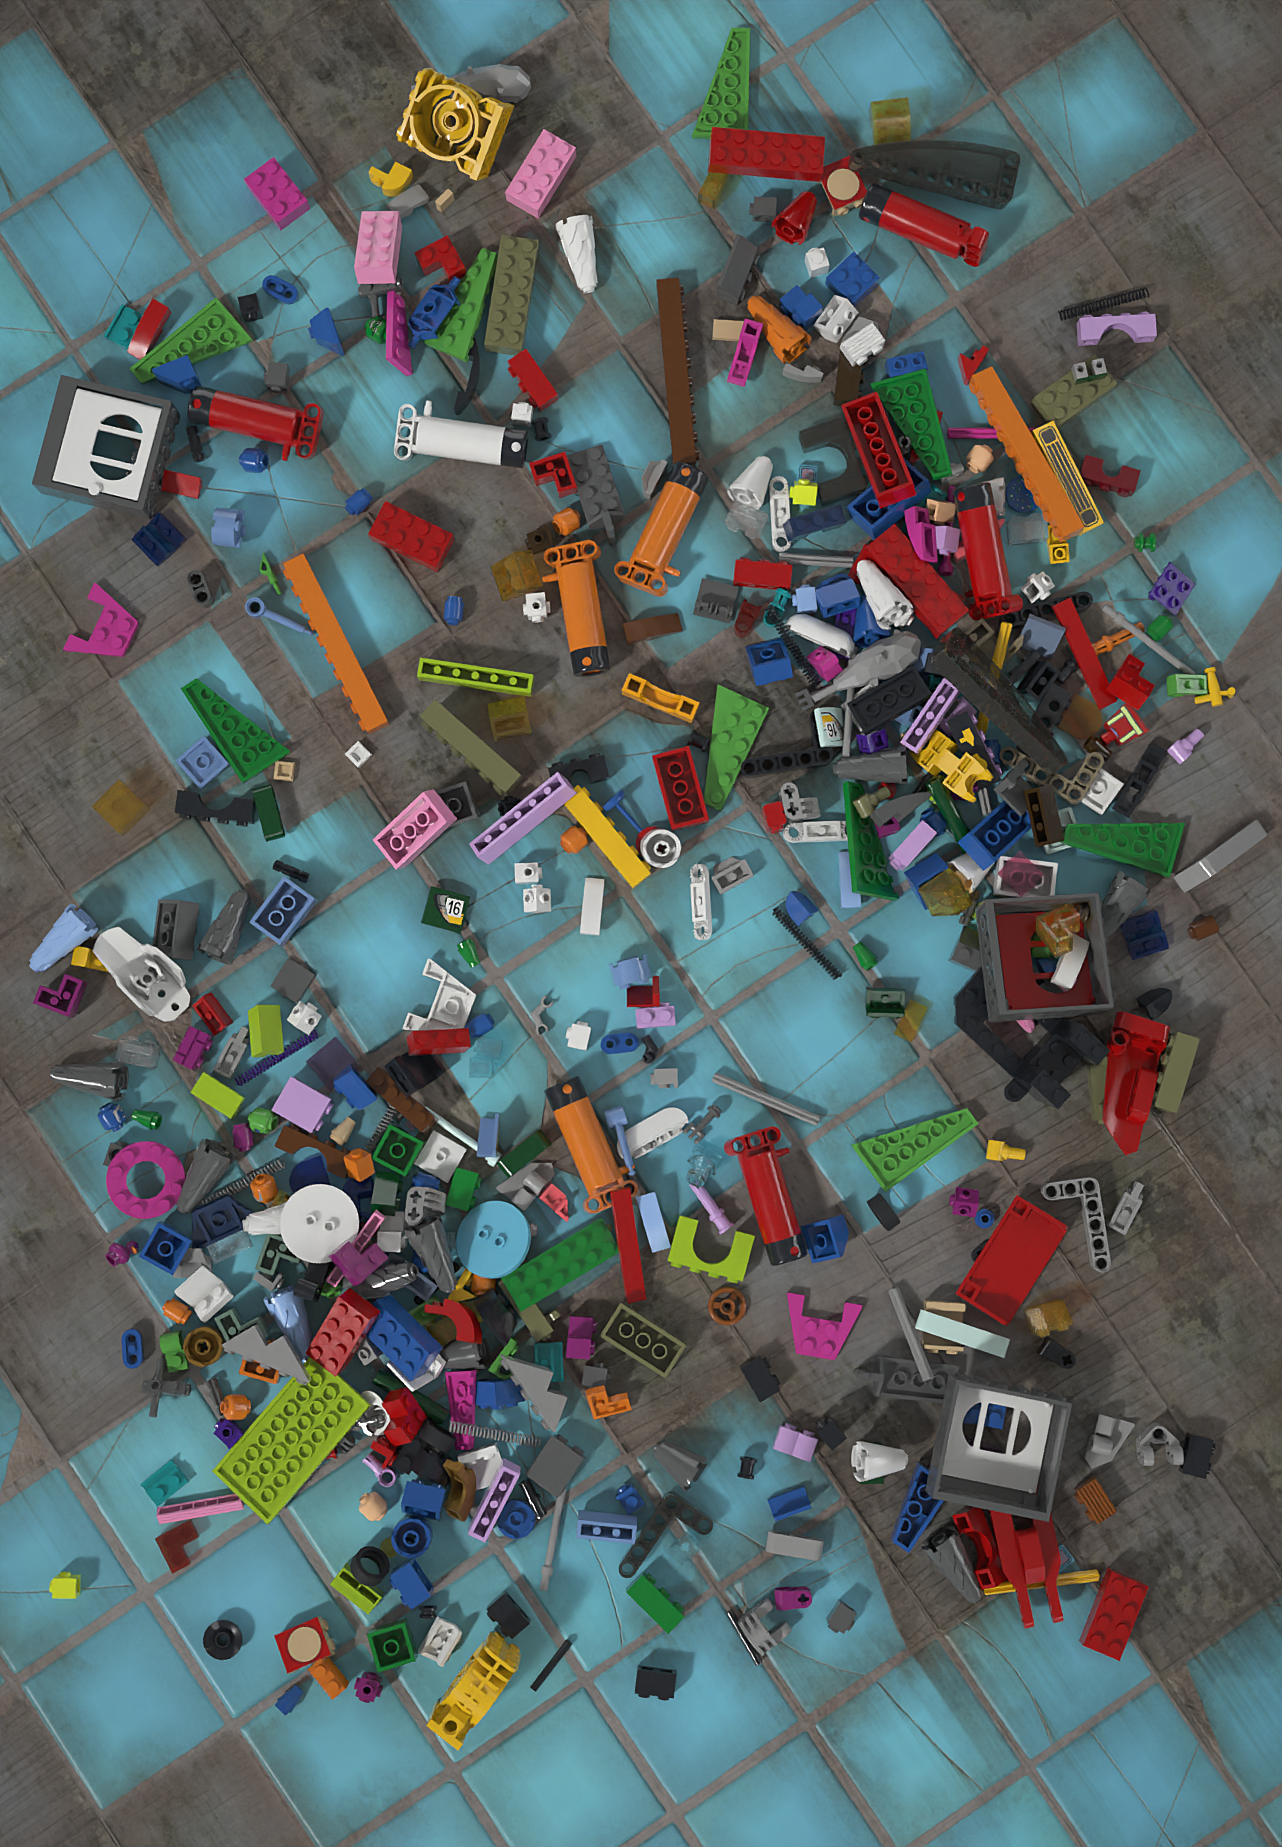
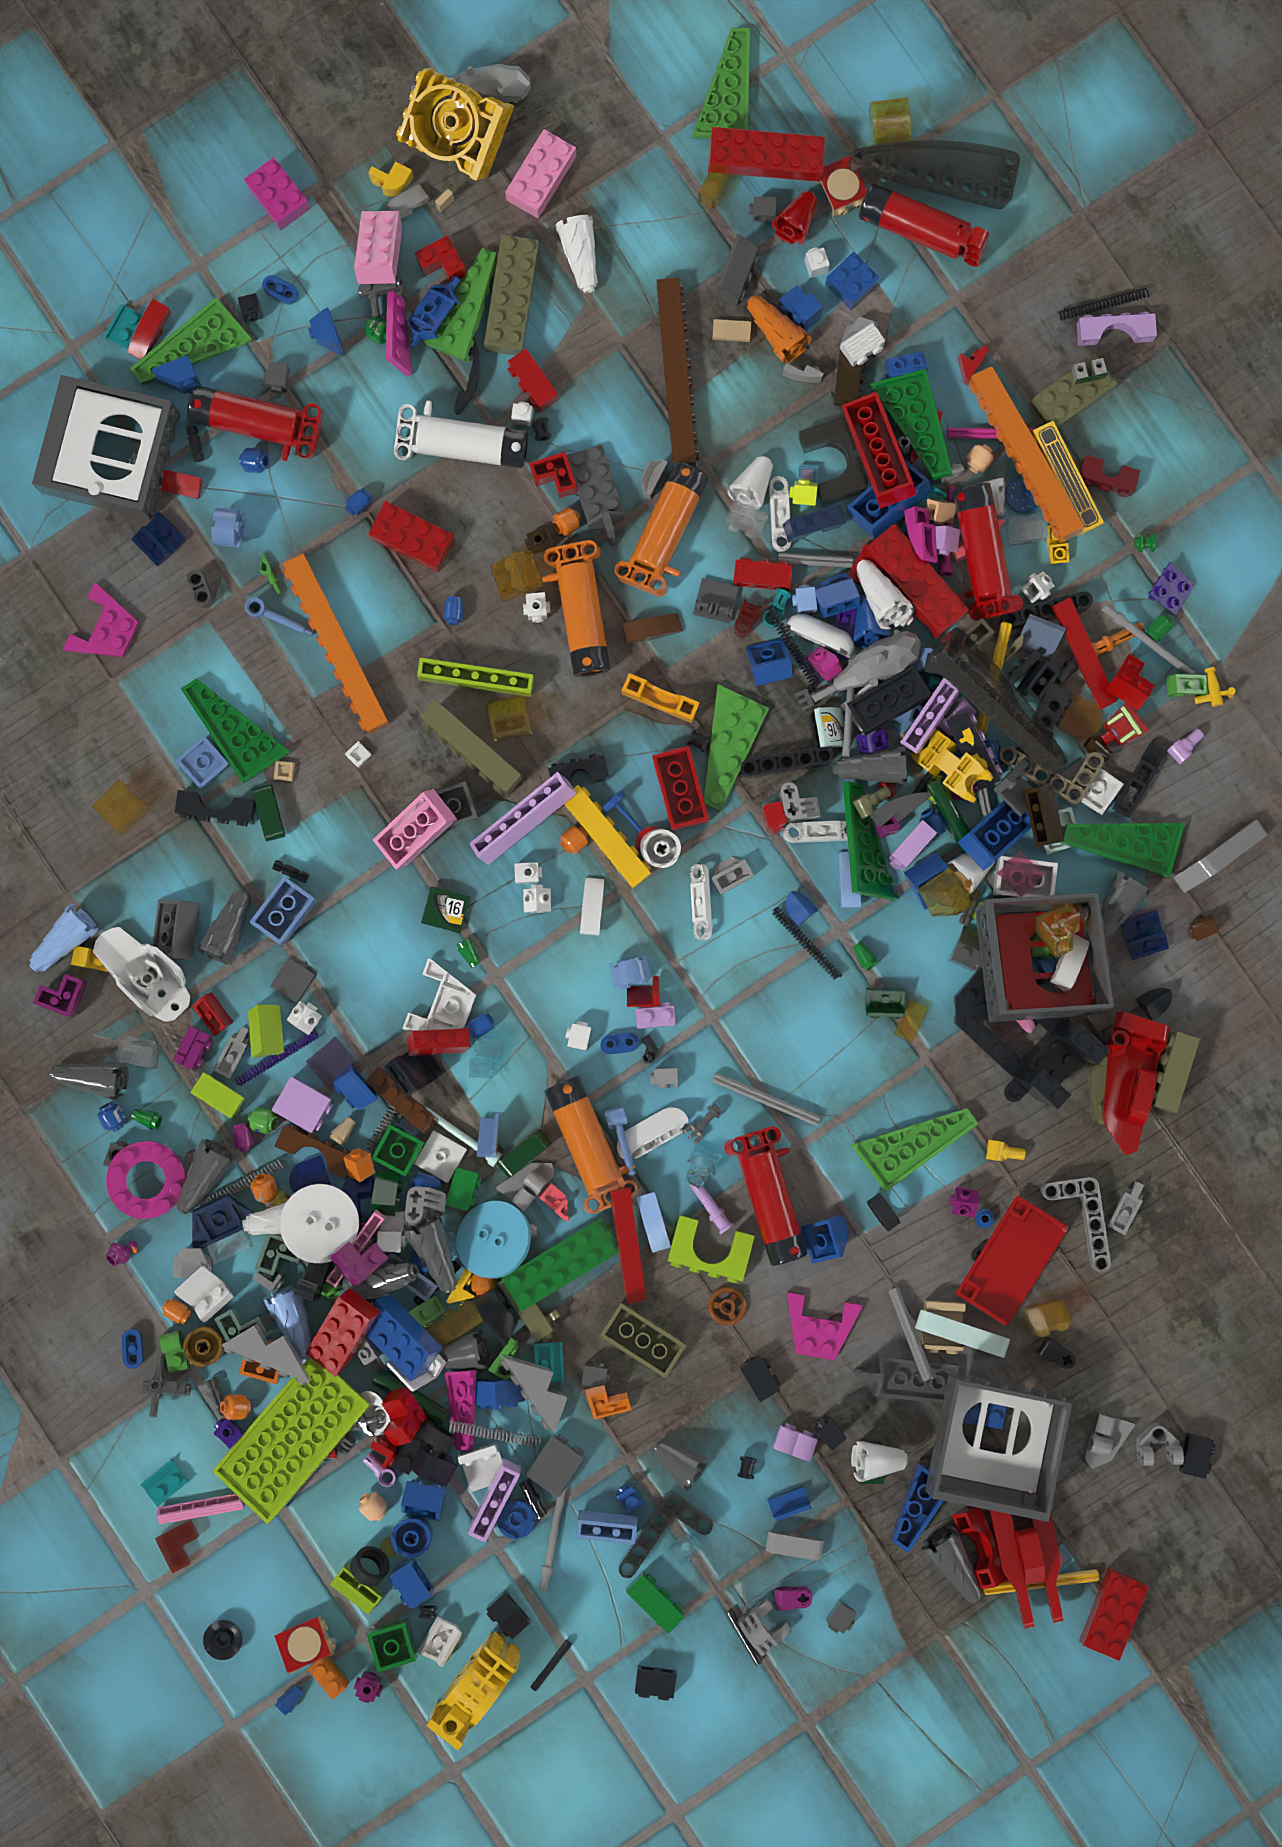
(65, 1585): neon yellow brick -> none
(165, 1247): blue slope -> none
(462, 1490): pearl gold arch -> none
(465, 1320): red arch -> none
(507, 804): black gear -> none
(535, 1014): light grey arm -> none
(580, 1337): magenta brick -> none
(745, 352): dark pink arch -> none
(835, 318): white brick -> none
(1095, 1500): dark orange brick -> none

